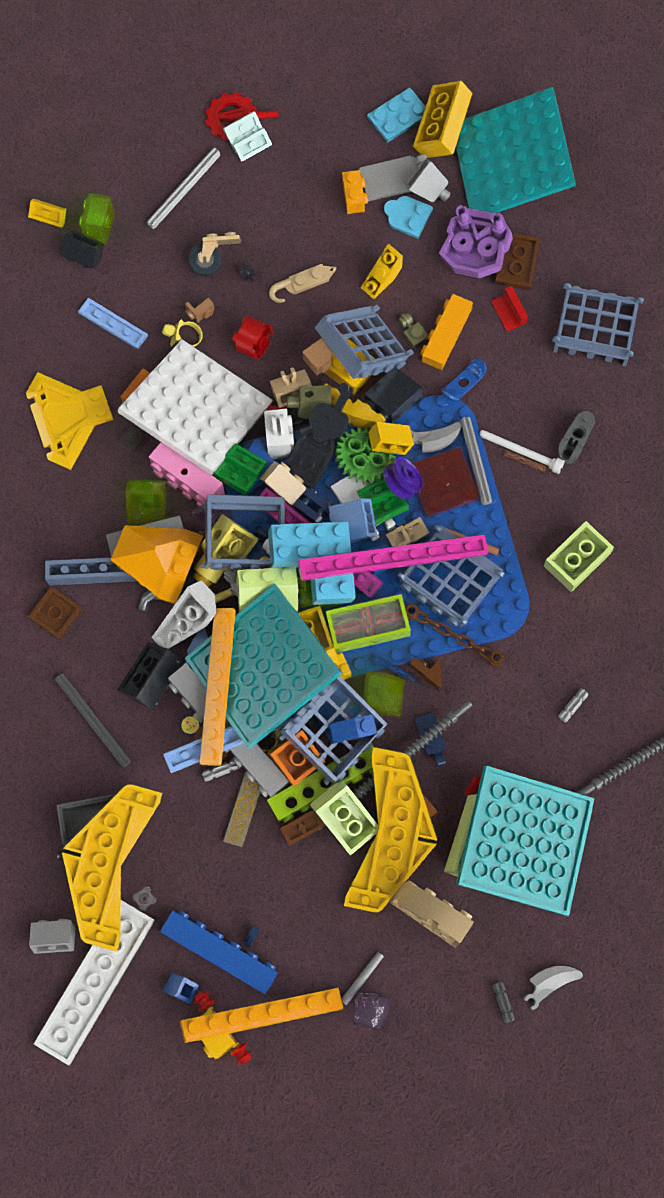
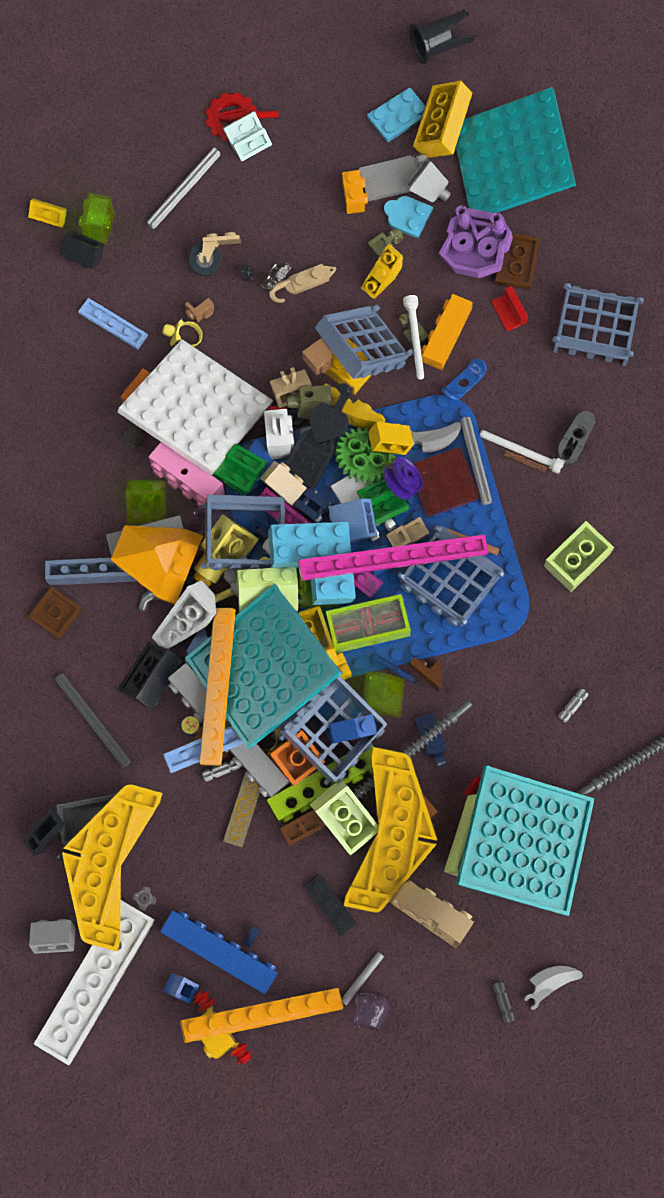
(44, 832): none -> black slope
(66, 416): yellow plate -> none
(253, 337): red brick -> none
(276, 274): none -> clear smoke plate
(330, 905): none -> black plate
(380, 242): none -> olive plate
(393, 395): black brick -> none
(411, 303): none -> white piece
(436, 36): none -> black piece
(492, 662): reddish brown piece -> none

